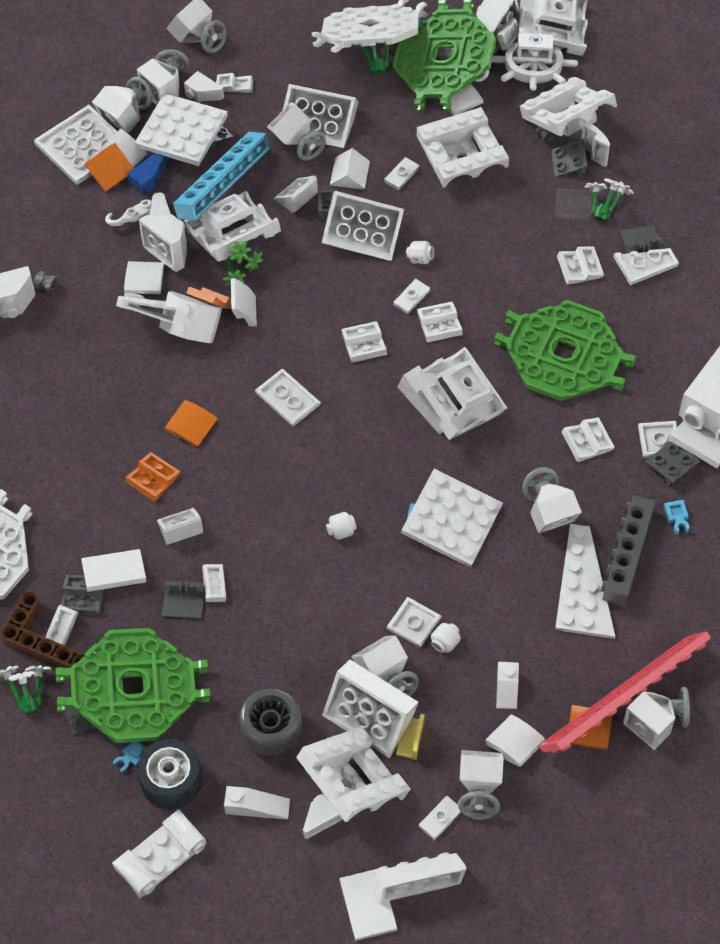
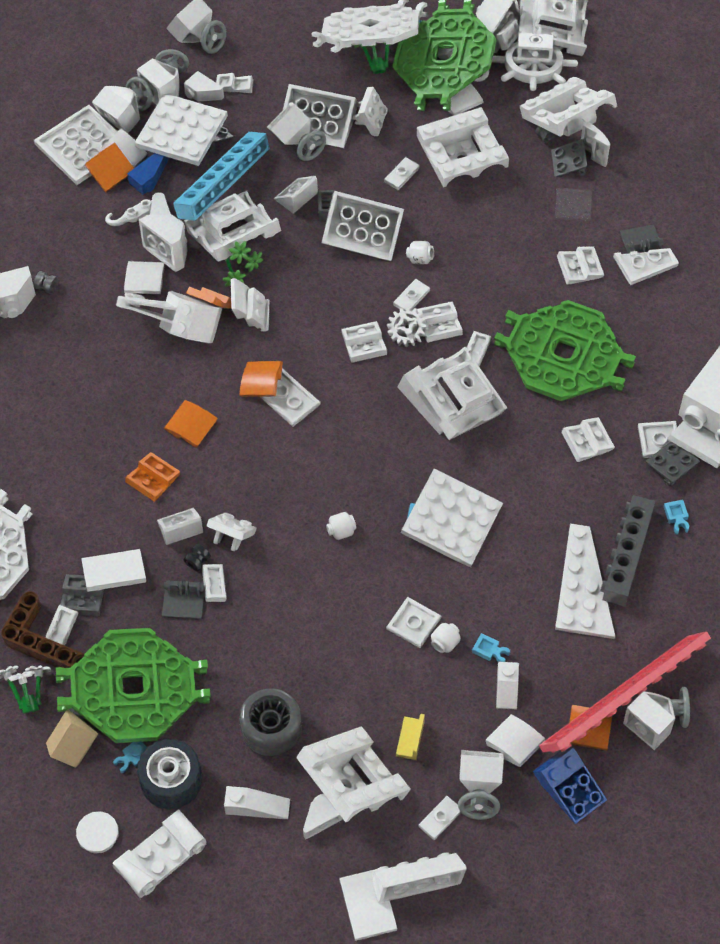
(70, 739): none -> tan slope
(97, 832): none -> white tile
(197, 557): none -> black wheel
(228, 525): none -> white plate
(258, 309): none -> white plate
(260, 378): none -> orange slope
(350, 170): white slope -> none
(369, 702): white slope -> none
(371, 112): none -> white plate
(386, 660): white piece -> none
(399, 328): none -> white gear
(478, 345): none -> white plate
(488, 648): none -> medium azure plate
(553, 504): white piece -> none
(570, 784): none -> blue slope
(603, 211): plant -> none

